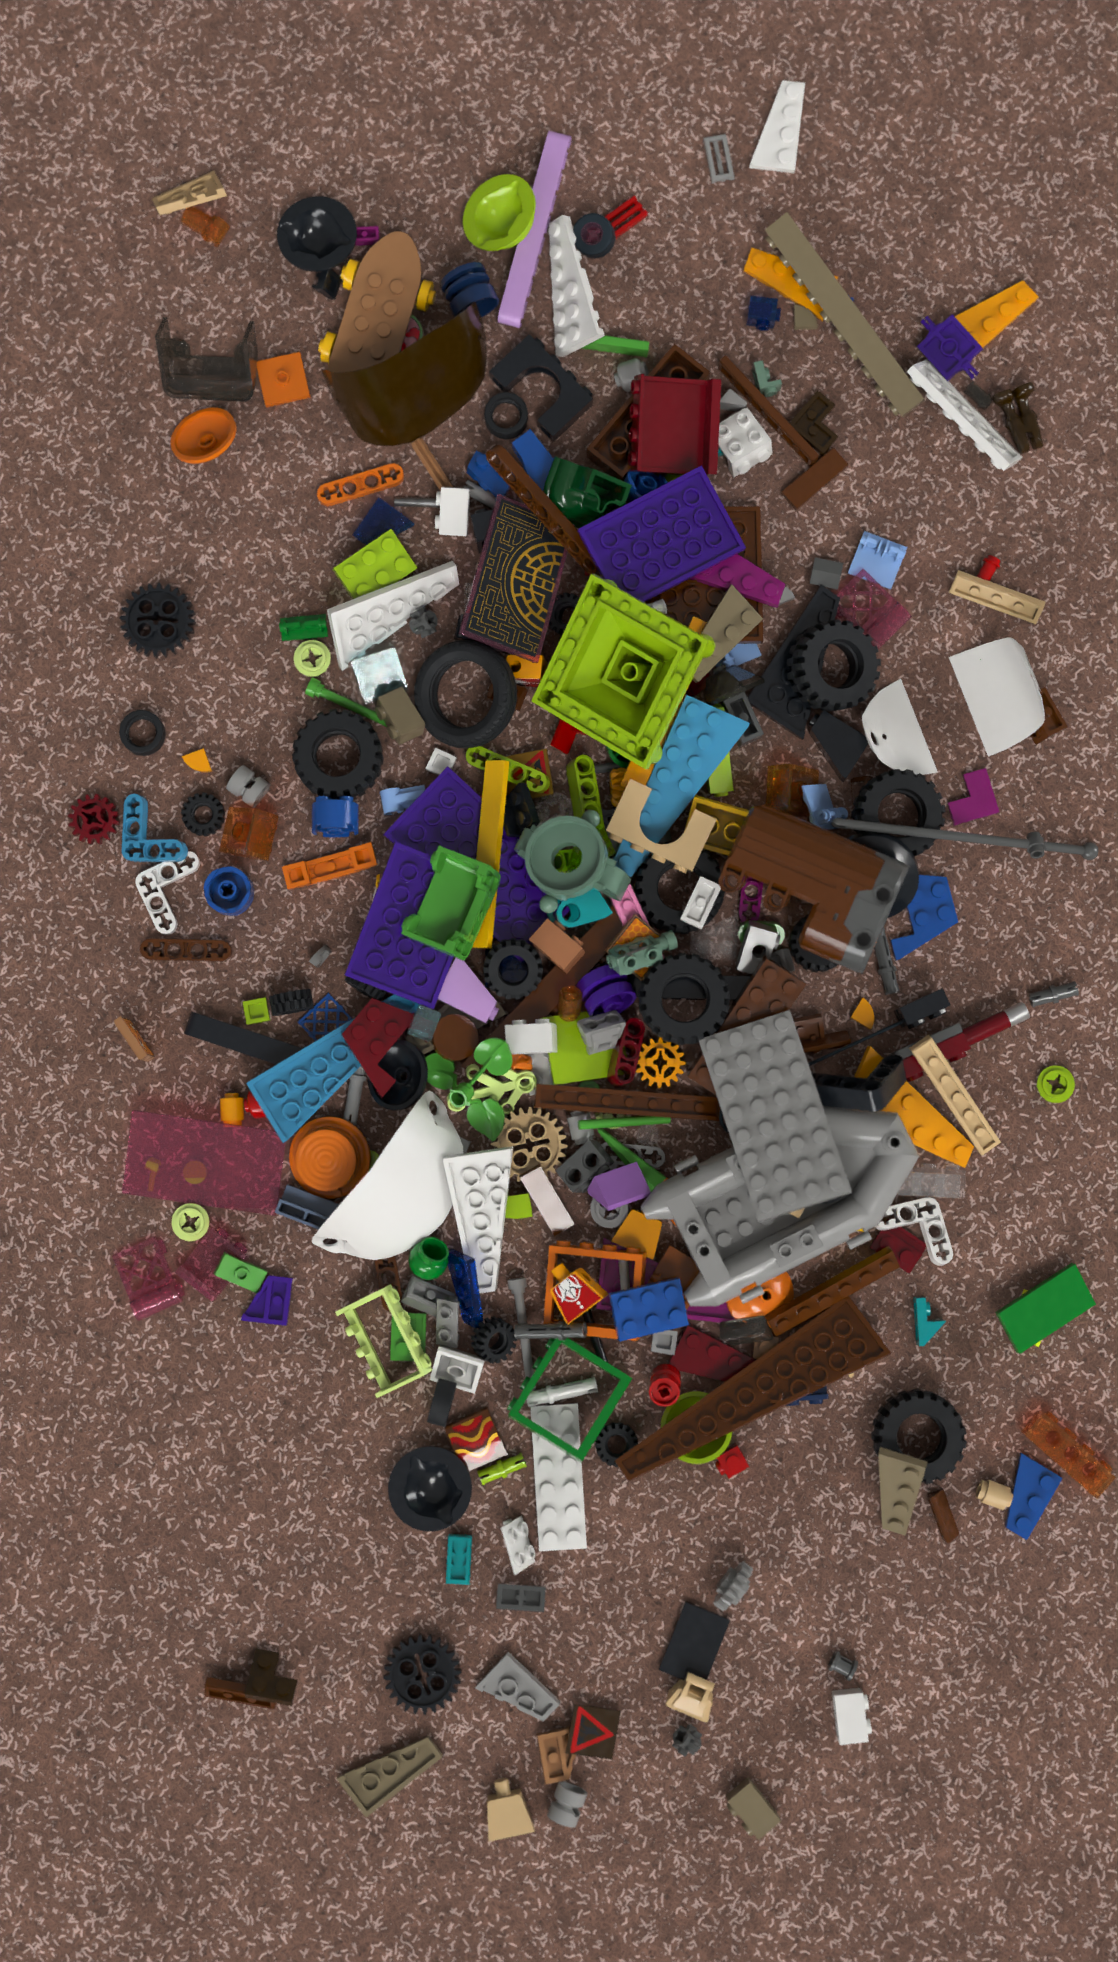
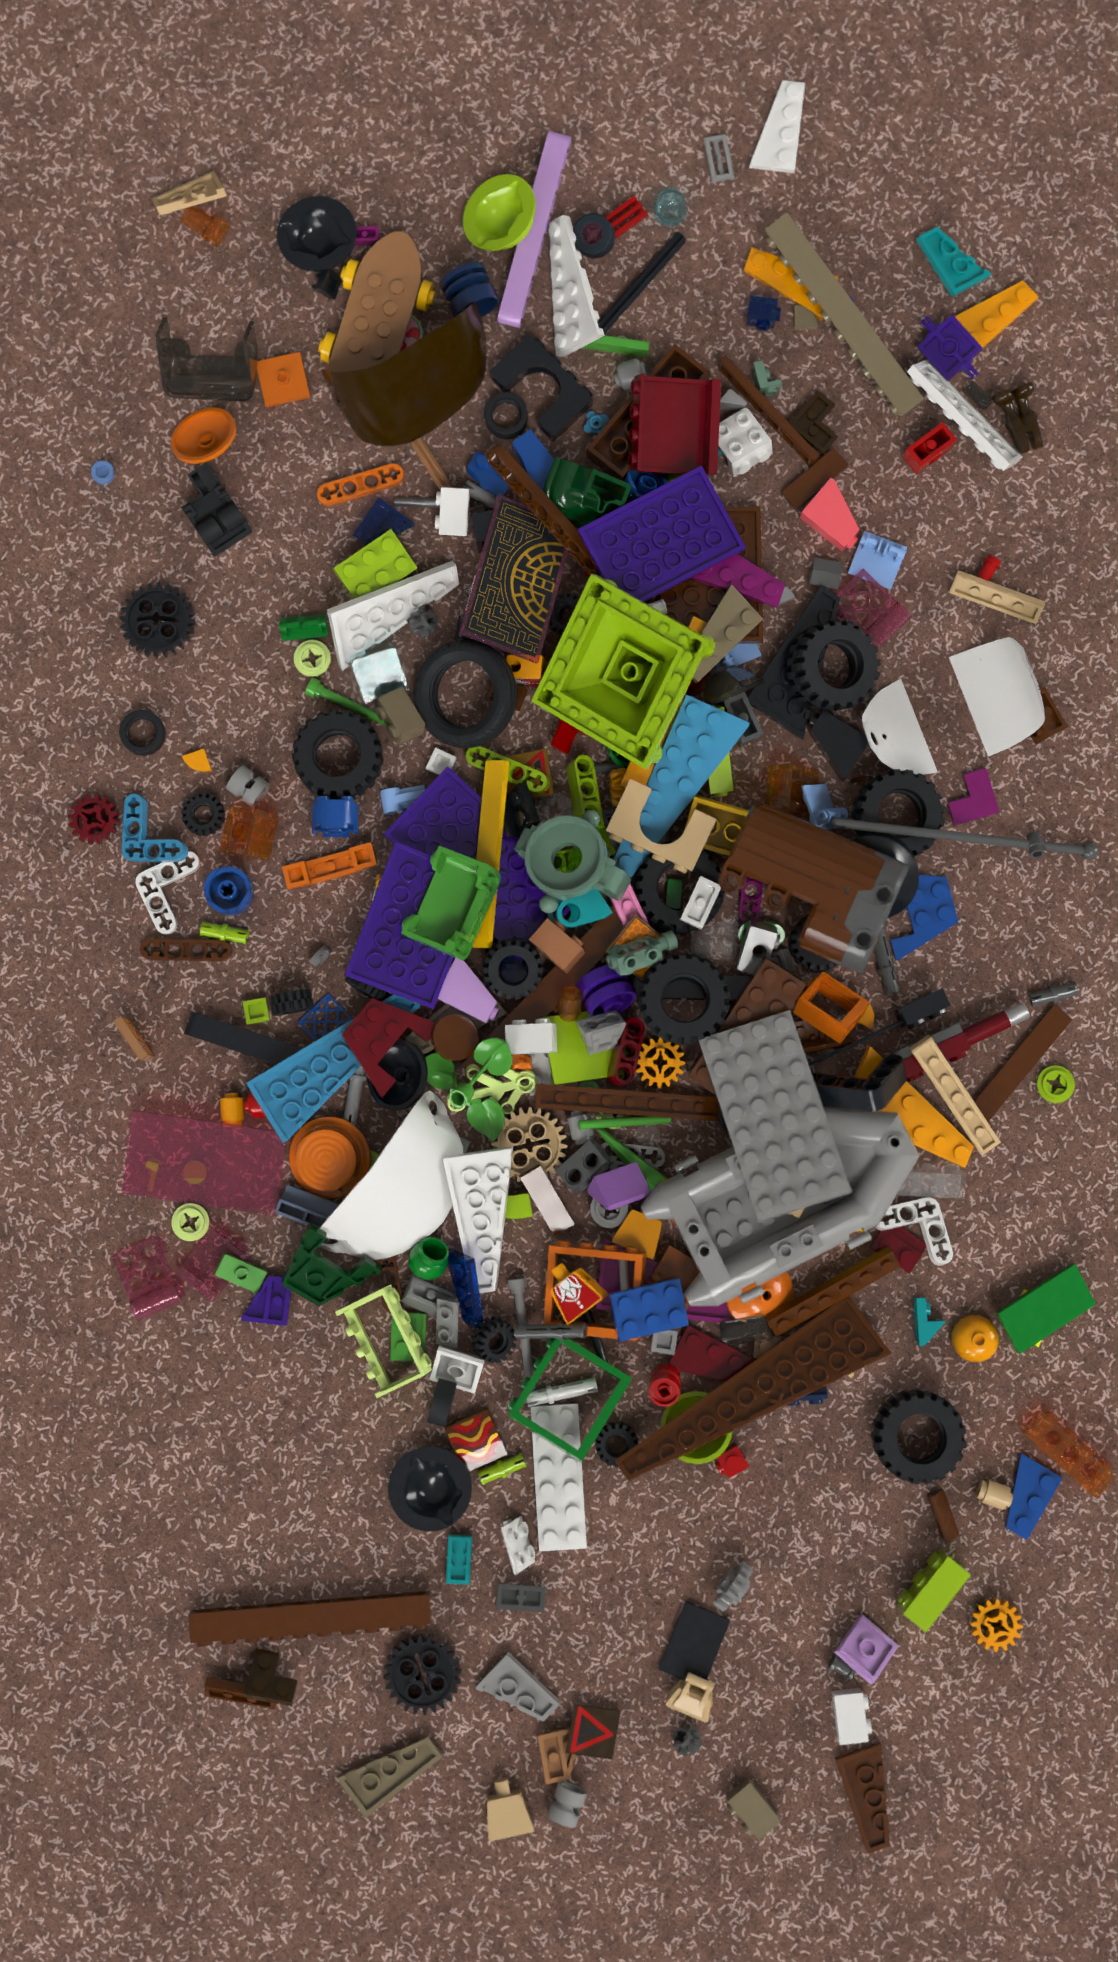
(102, 472): none -> medium blue tile
(214, 513): none -> black plate
(224, 932): none -> lime pin
(310, 1617): none -> reddish brown brick
(318, 1277): none -> dark green wing
(424, 1023): clear light blue panel -> none
(589, 427): none -> dark azure plate
(641, 282): none -> black axle
(670, 200): none -> clear light blue hair
(673, 893): none -> green piece
(831, 517): none -> coral slope
(838, 994): none -> orange window
(864, 1785): none -> reddish brown wing
(866, 1649): none -> lavender tile
(899, 1488): dark tan wing -> none
(929, 448): none -> red brick
(932, 1590): none -> lime brick
(952, 266): none -> teal wing
(975, 1338): none -> light orange cylinder
(1000, 1616): none -> light orange gear
(1021, 1061): none -> reddish brown tile

